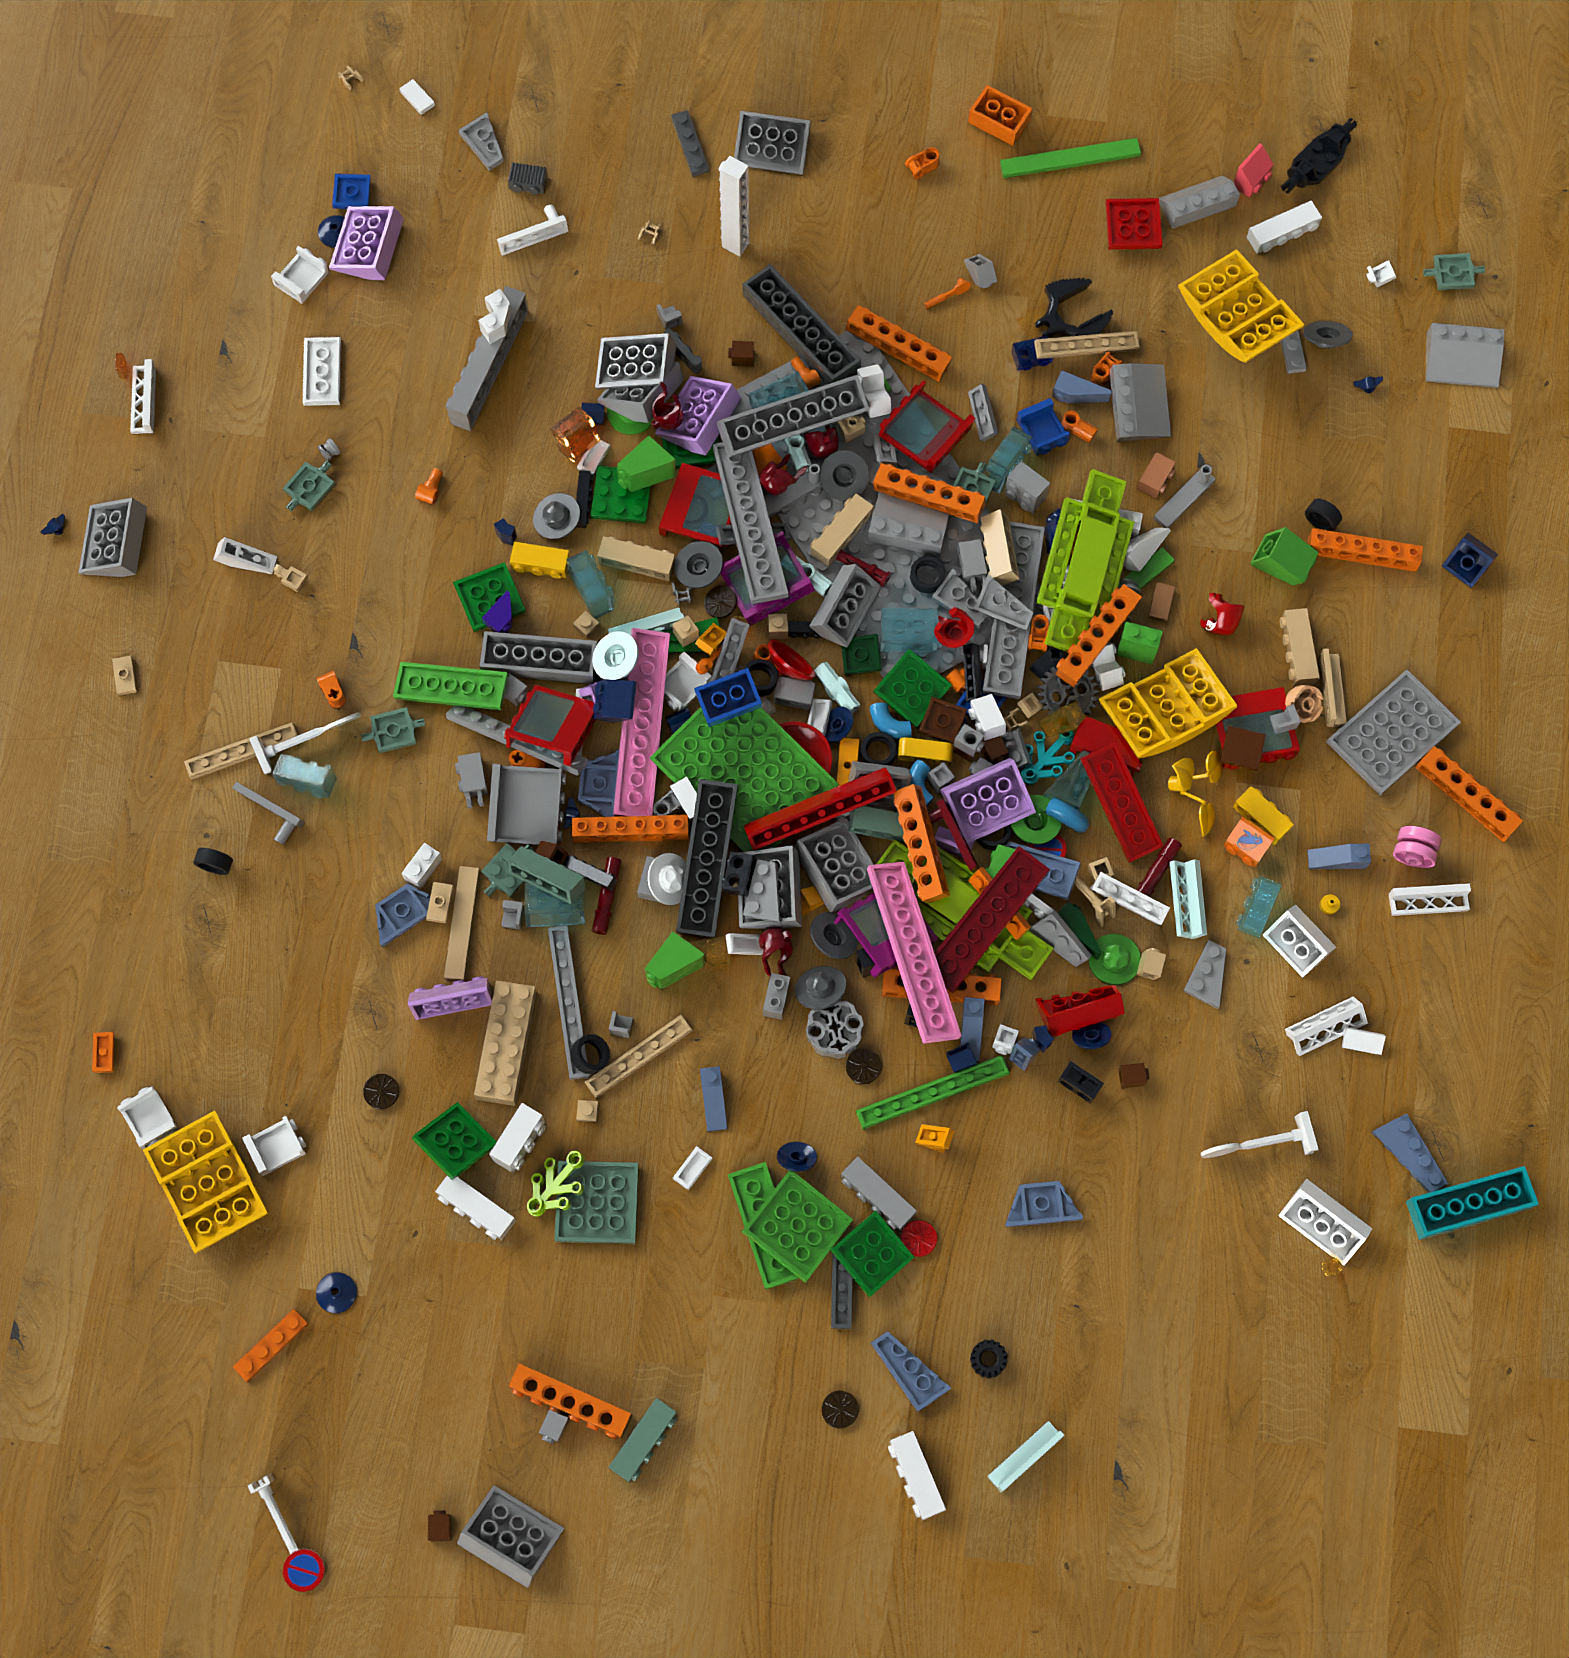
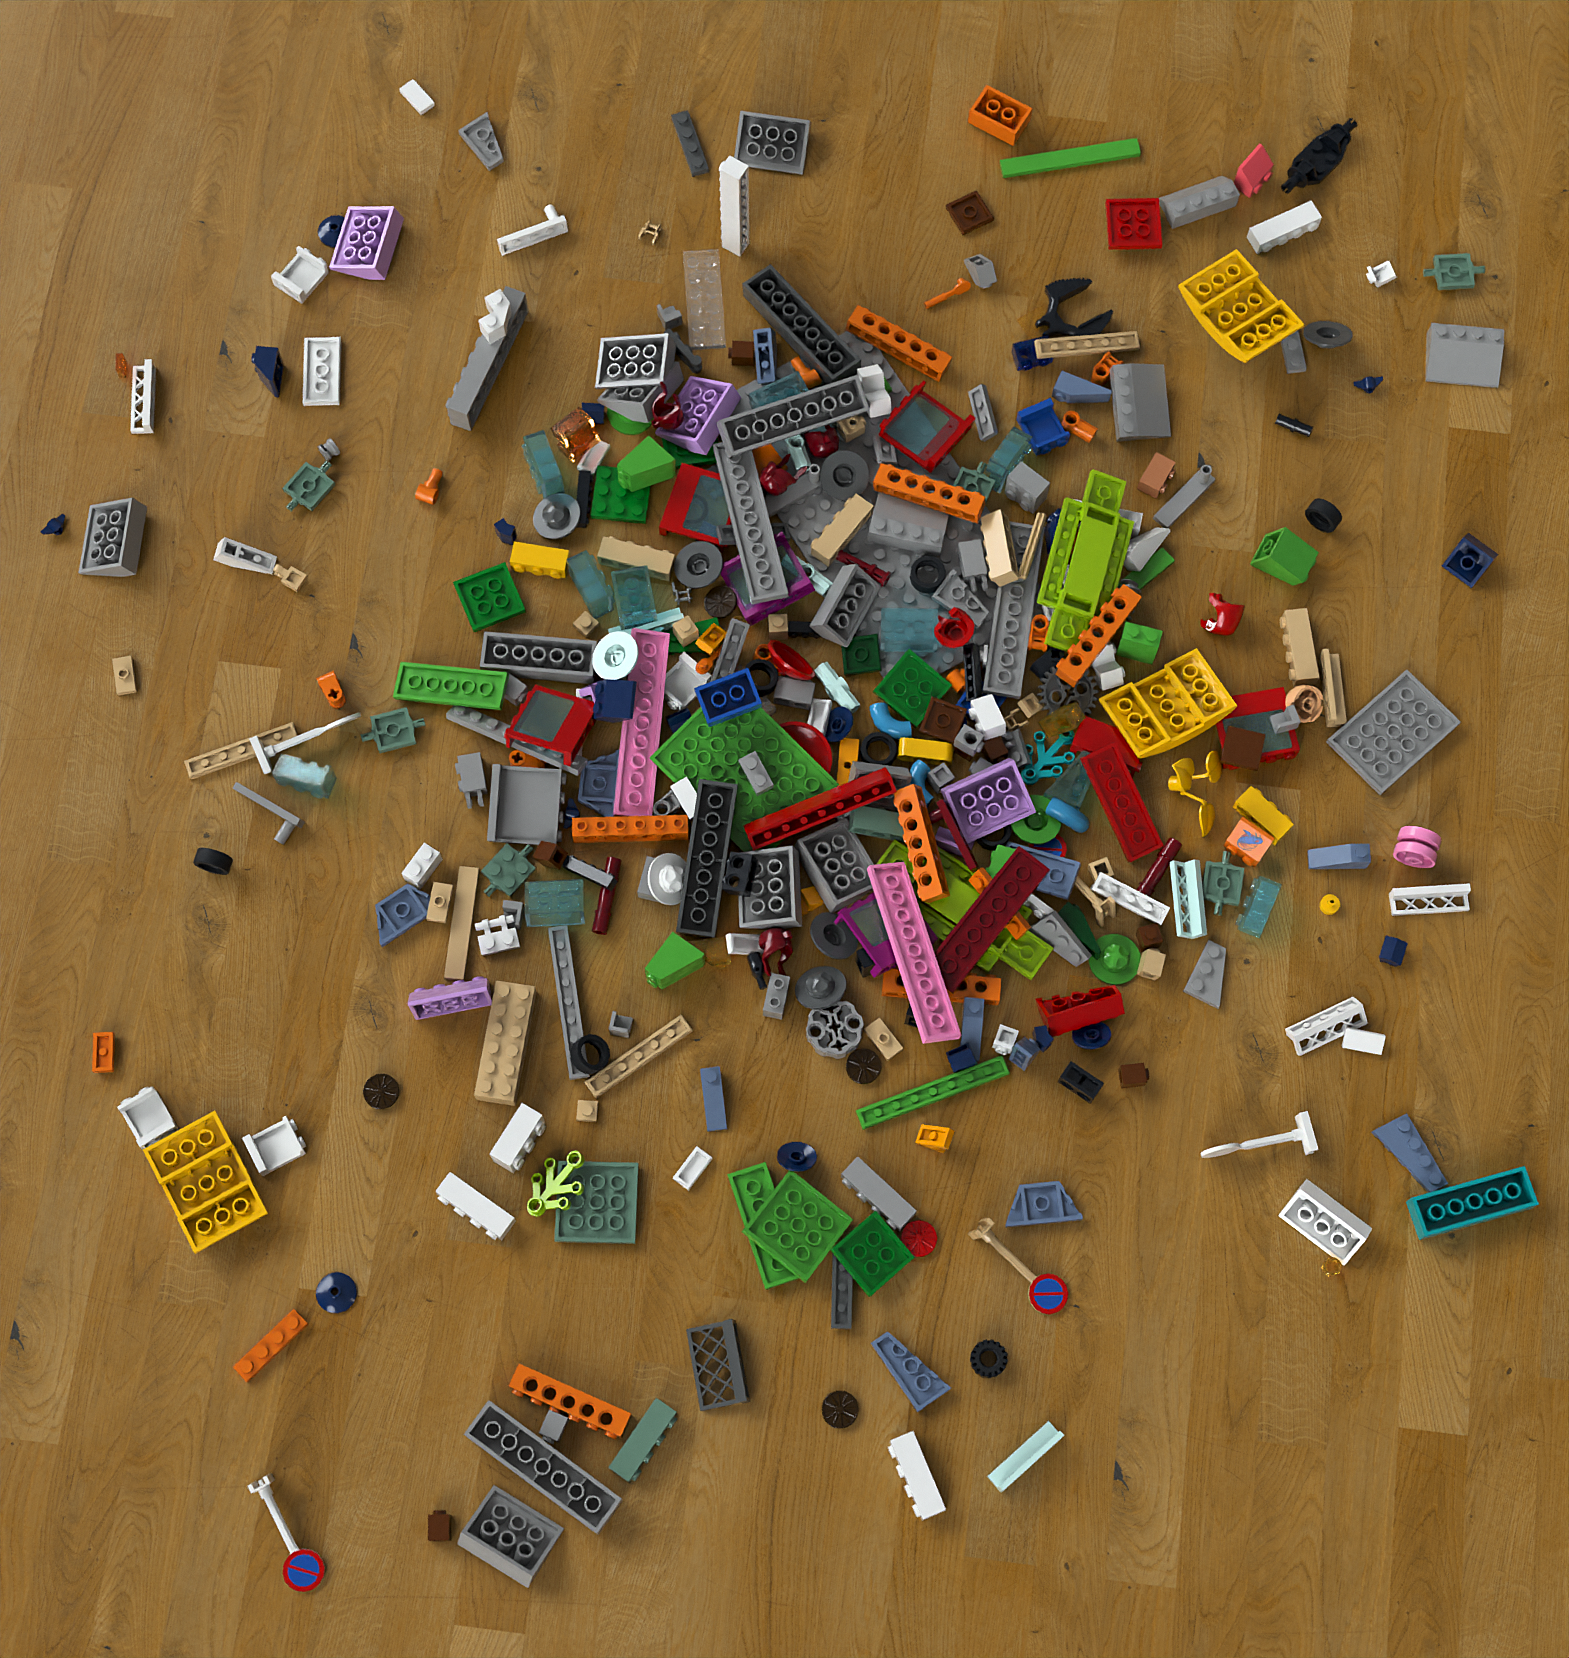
(269, 367): none -> dark blue slope
(351, 191): blue plate -> none
(355, 74): tan piece -> none
(454, 1140): green plate -> none
(497, 941): none -> white plate
(500, 615): dark purple slope -> none
(527, 178): dark grey brick -> none
(542, 464): none -> clear light blue brick
(543, 1467): none -> light grey brick
(546, 875): sand green brick -> none
(634, 597): none -> clear light blue brick
(704, 299): none -> clear plate
(735, 1366): none -> dark grey fence
(756, 773): none -> light grey brick
(757, 969): none -> black piece
(763, 893): light grey wing -> none
(765, 354): none -> sand blue slope
(883, 1039): none -> tan plate
(921, 164): orange piece -> none
(969, 212): none -> reddish brown tile
(1001, 604): light grey wing -> none
(1032, 545): none -> tan axle
(1046, 1292): none -> piece
(1149, 937): none -> reddish brown brick
(1161, 602): medium nougat tile -> none
(1222, 883): none -> sand green plate
(1294, 425): none -> black pin
(1299, 940): white slope -> none
(1366, 549): orange brick -> none
(1392, 951): none -> dark blue piece
(1458, 793): orange brick -> none

